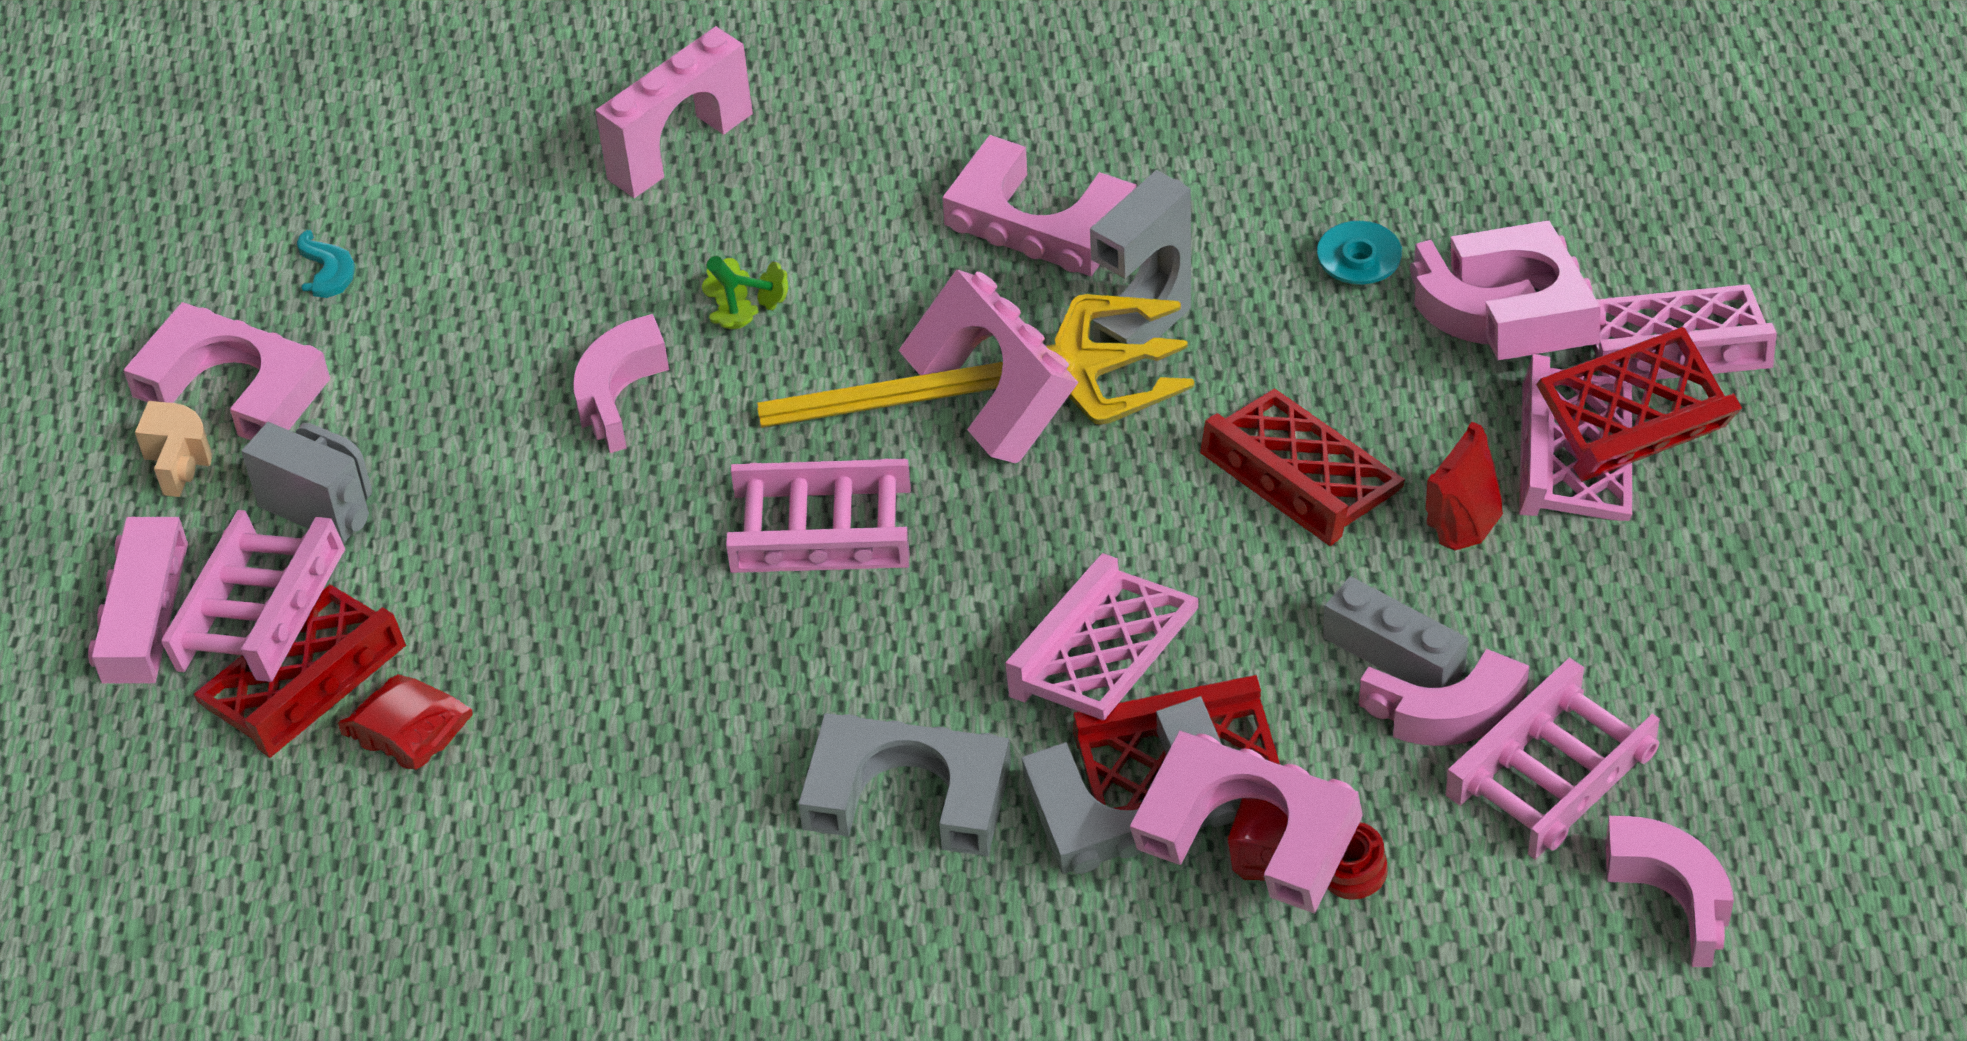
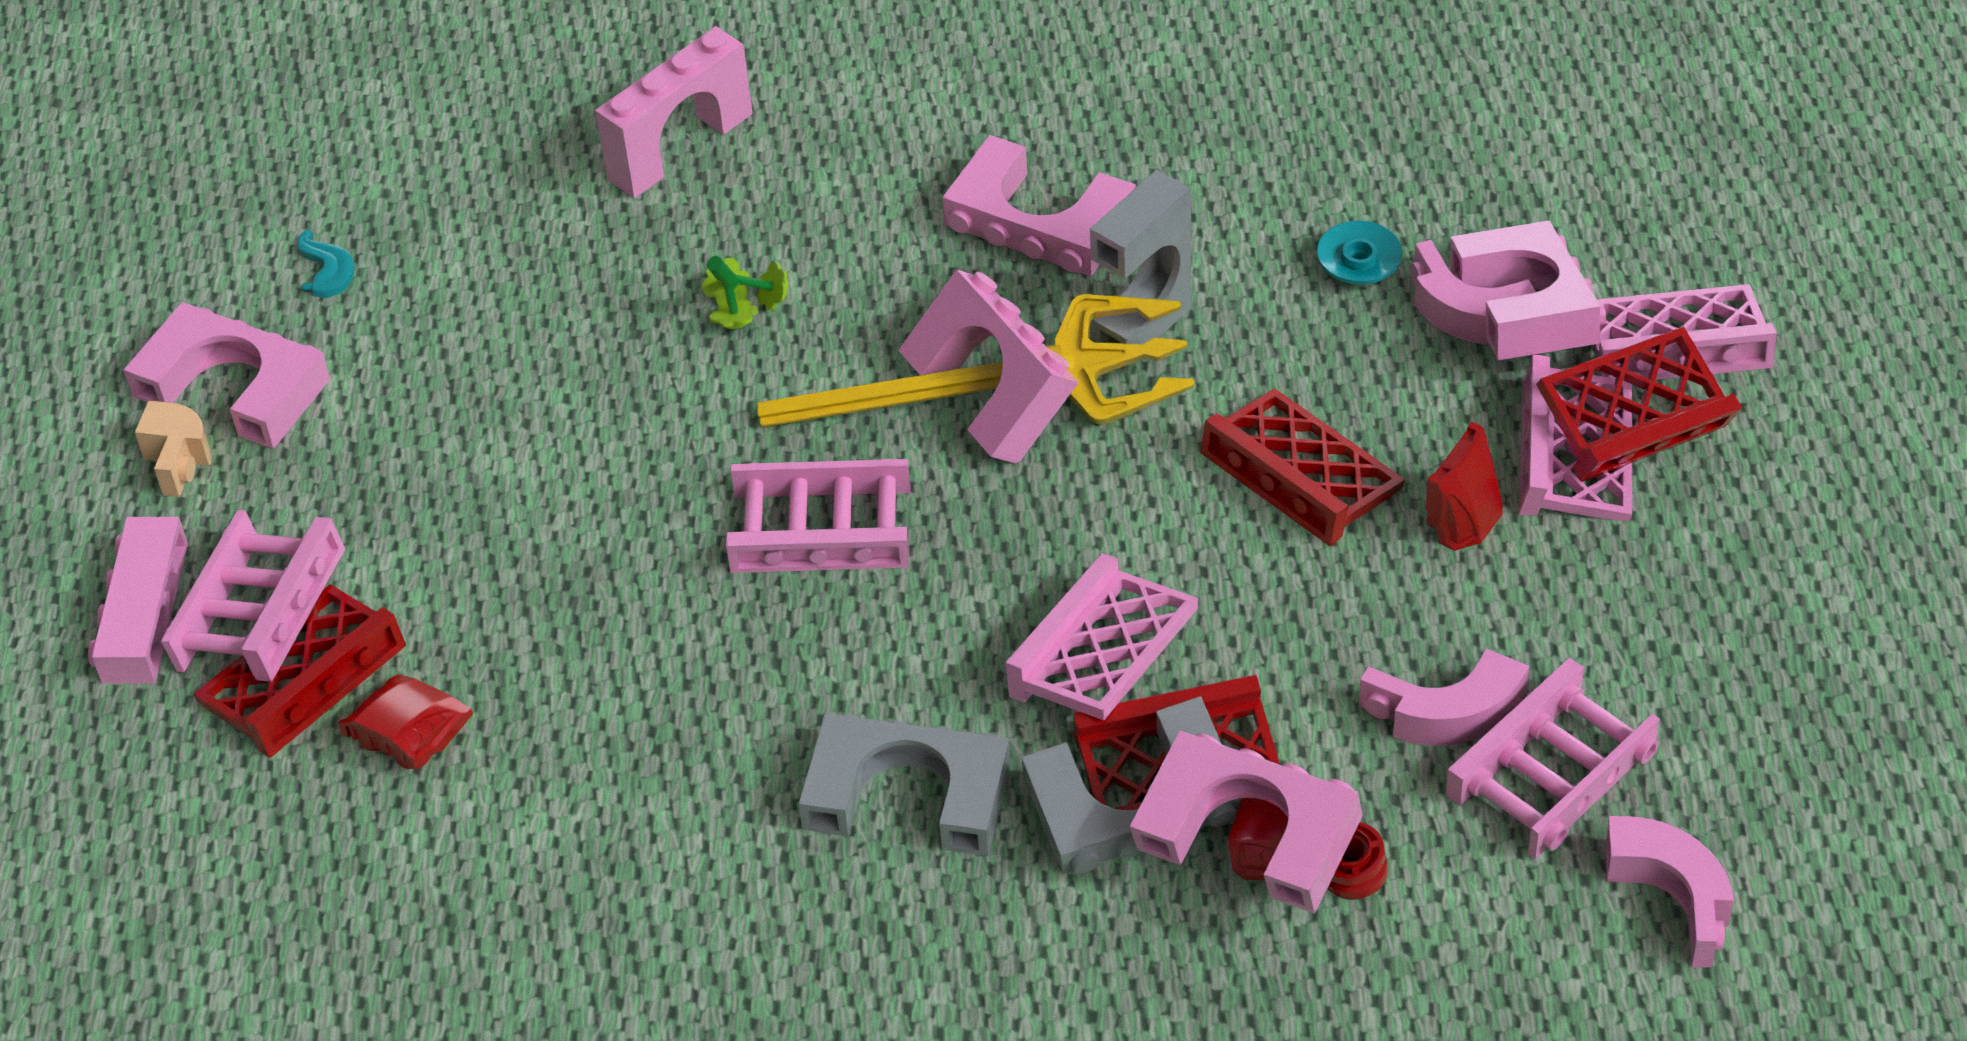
(309, 476): light grey brick -> none
(611, 364): bright pink arch -> none
(1394, 636): light grey brick -> none

